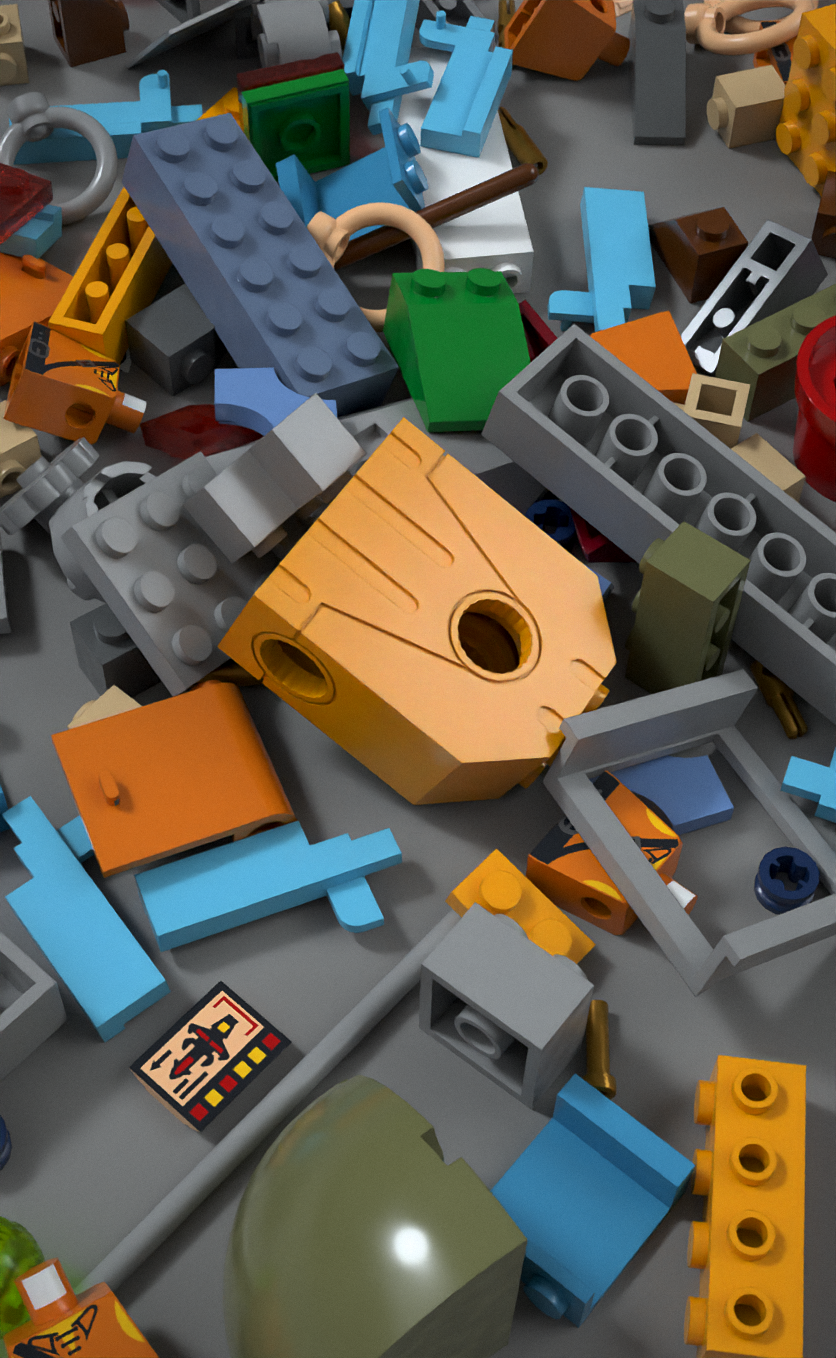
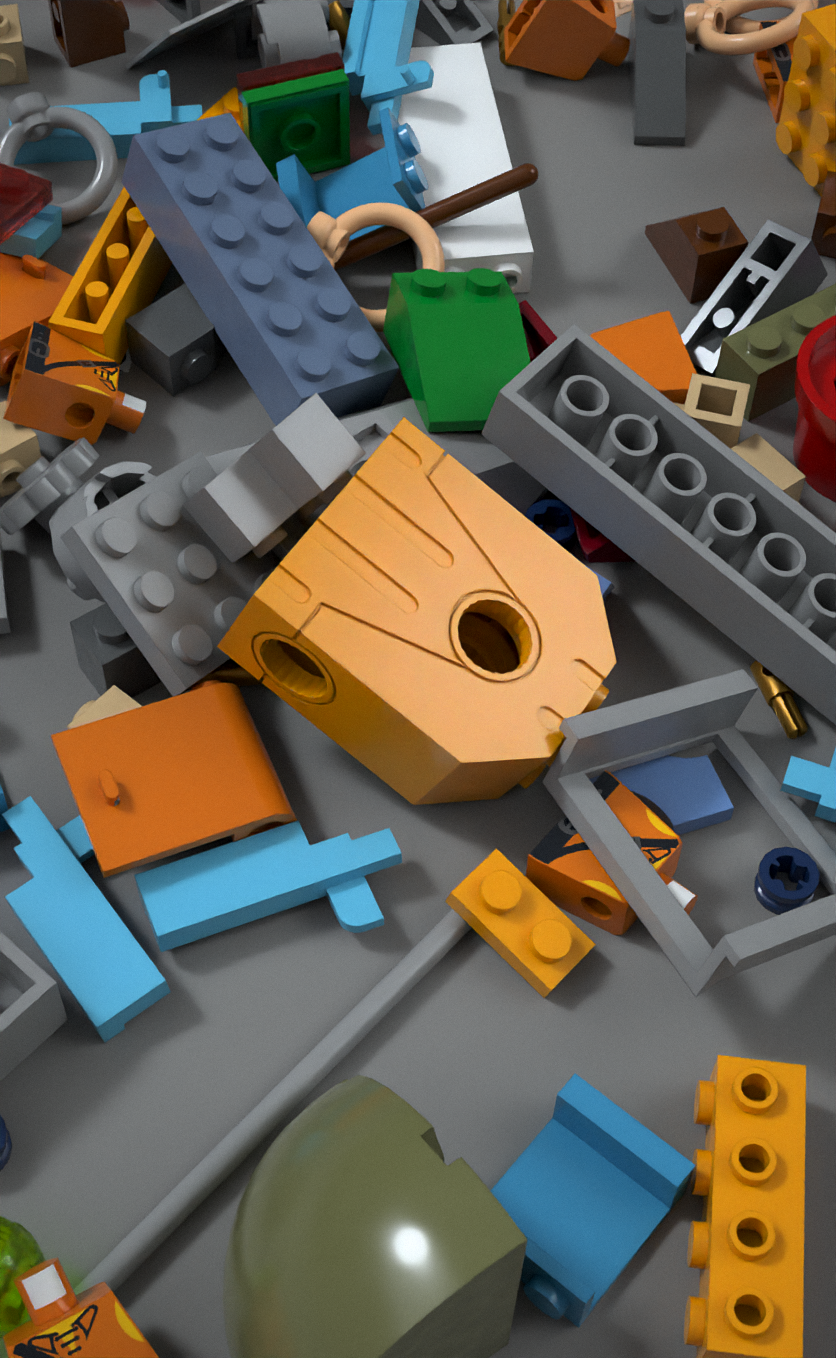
(194, 430): clear red wing -> none
(209, 1057): piece -> none
(255, 398): medium blue tile -> none
(469, 87): medium azure piece -> none
(504, 1003): light grey brick -> none
(520, 142): pearl gold piece -> none
(598, 1050): pearl gold piece -> none
(616, 261): medium azure piece -> none
(684, 610): olive brick -> none
(746, 106): tan brick -> none

